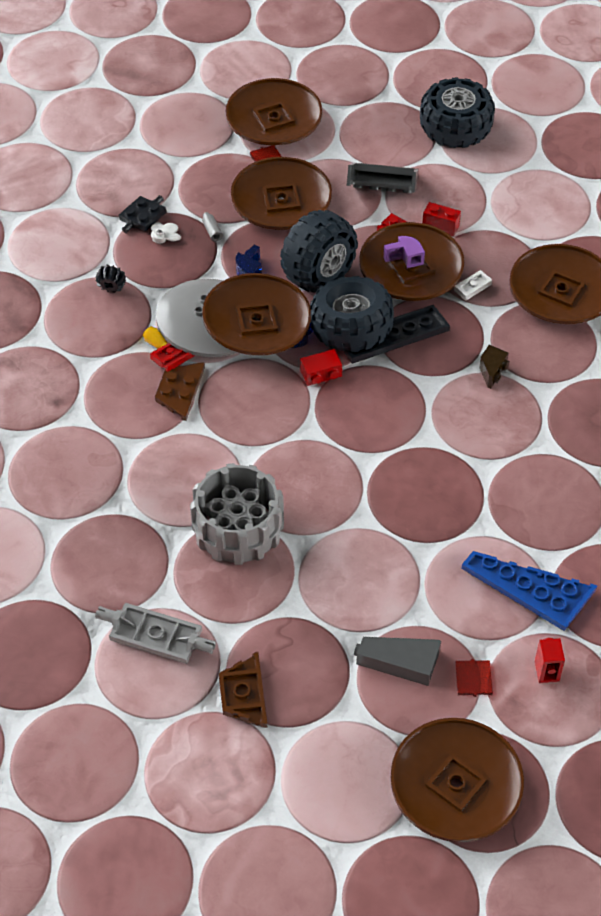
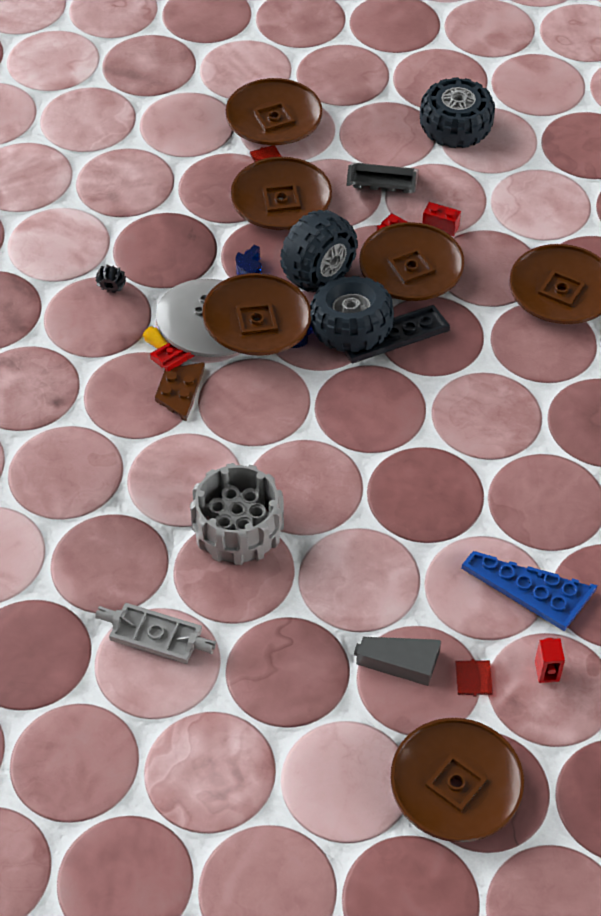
(142, 213): black plate -> none
(161, 232): white plate -> none
(212, 227): light grey cylinder -> none
(243, 692): reddish brown wing -> none
(321, 367): red brick -> none
(406, 249): medium lavender brick -> none
(473, 285): white plate -> none
(492, 364): dark brown slope -> none

